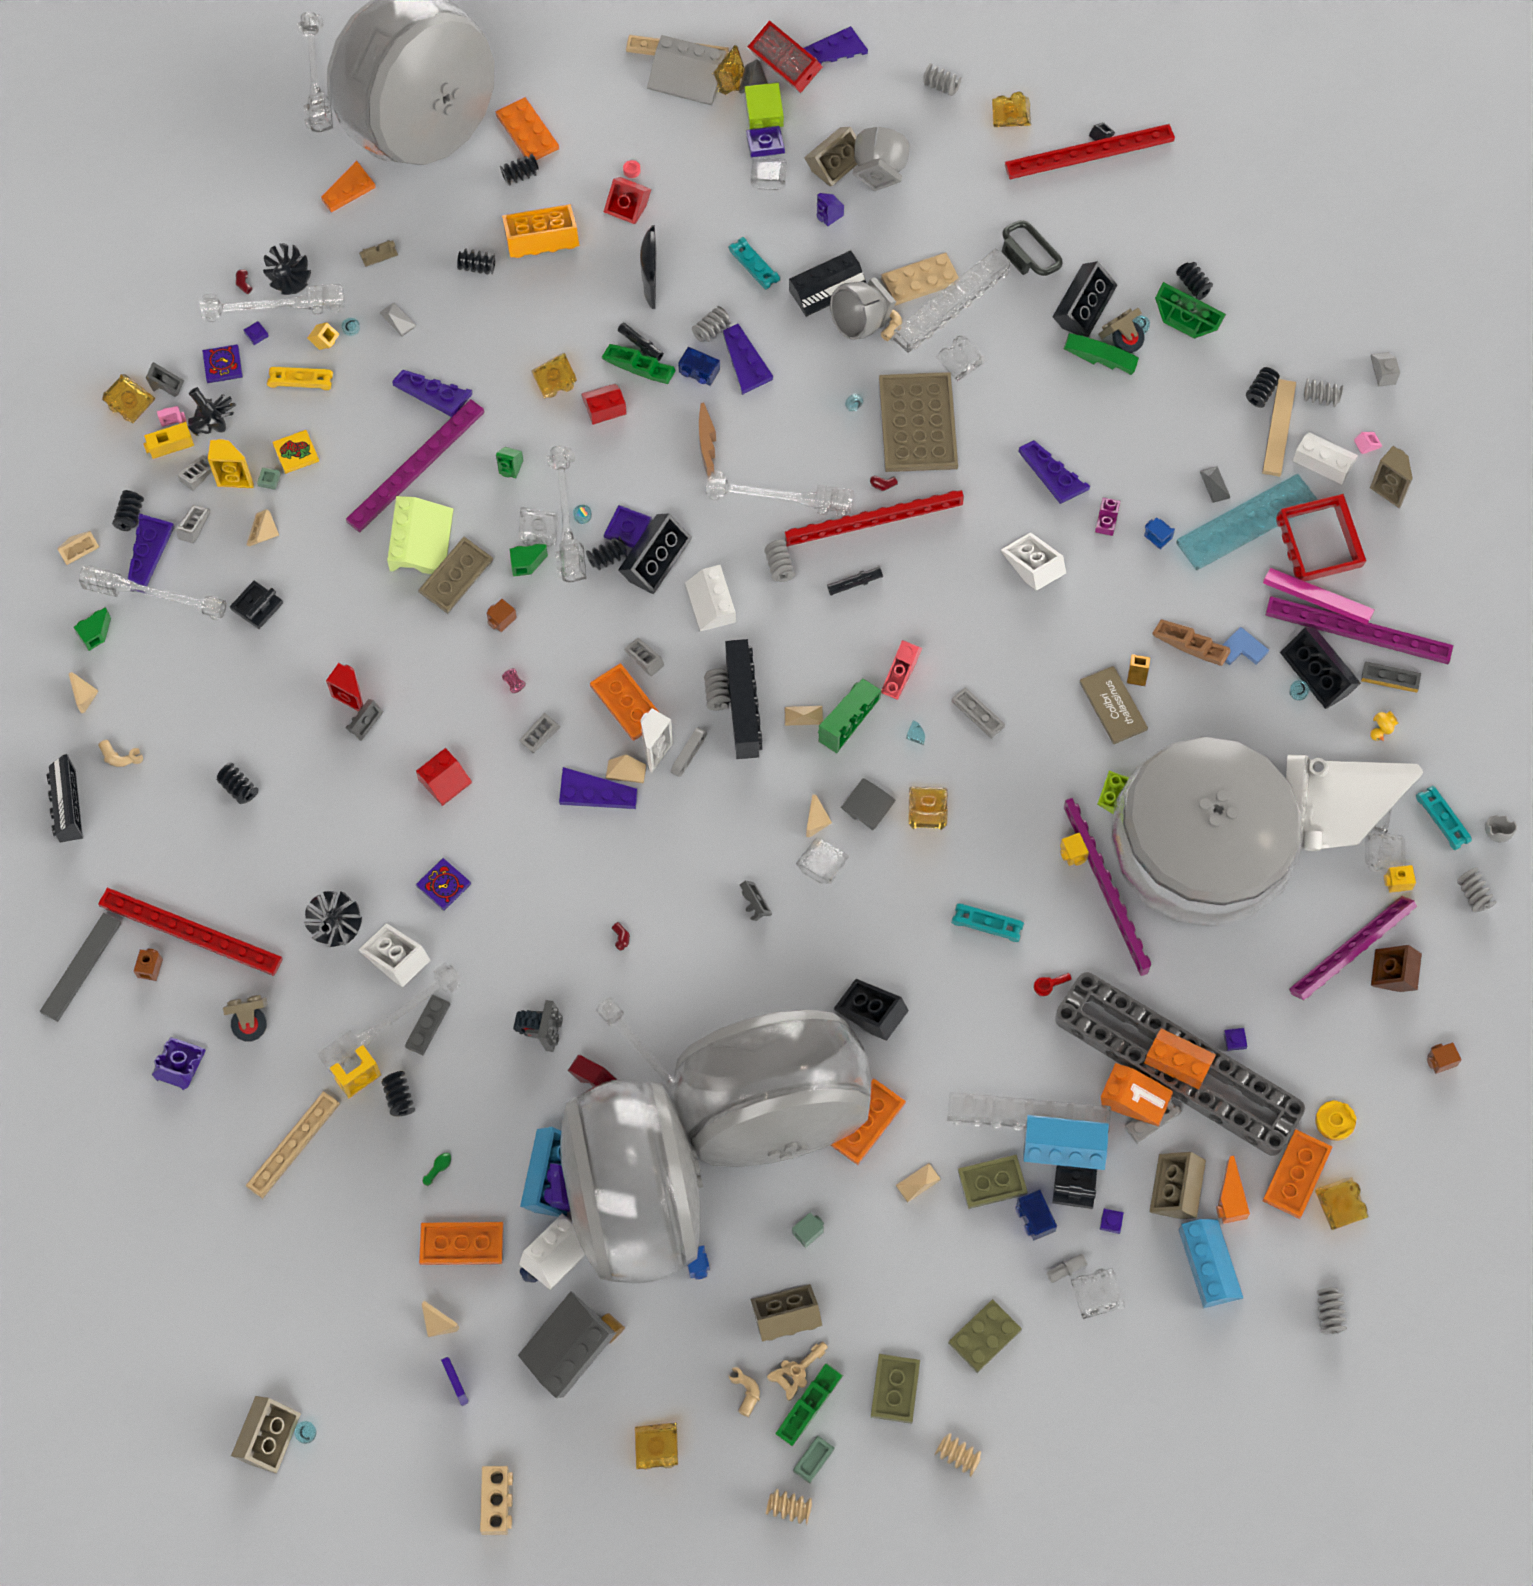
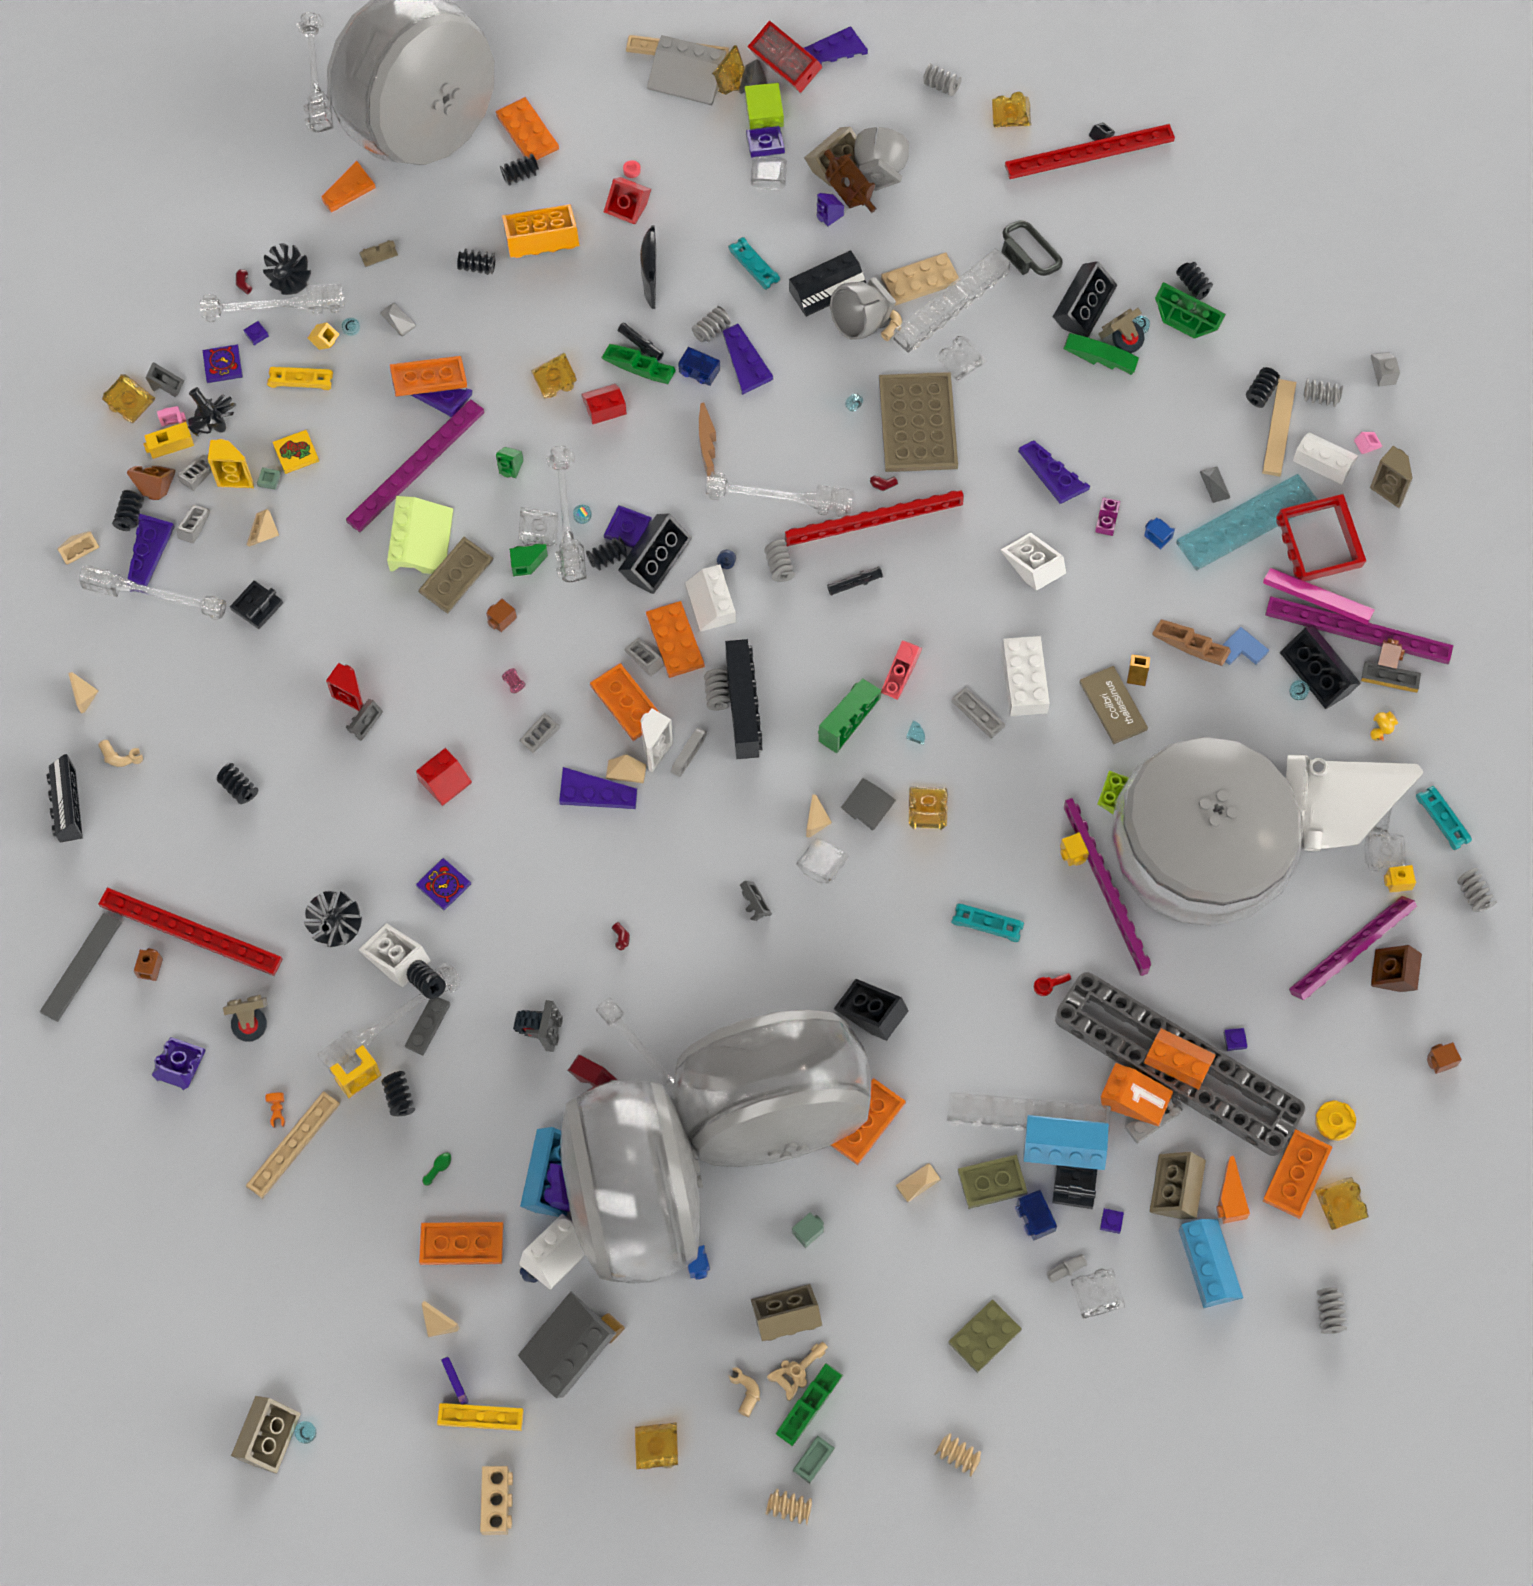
(93, 629): green slope -> none
(152, 481): none -> dark orange slope
(275, 1099): none -> orange piece
(425, 979): none -> black piece
(428, 376): none -> orange plate
(480, 1417): none -> yellow plate
(675, 639): none -> orange plate
(726, 559): none -> dark blue tile
(803, 715): tan slope -> none
(859, 189): none -> reddish brown plate
(895, 1388): olive plate -> none
(1025, 676): none -> white brick
(1390, 653): none -> brick
(1500, 828): light grey hair -> none

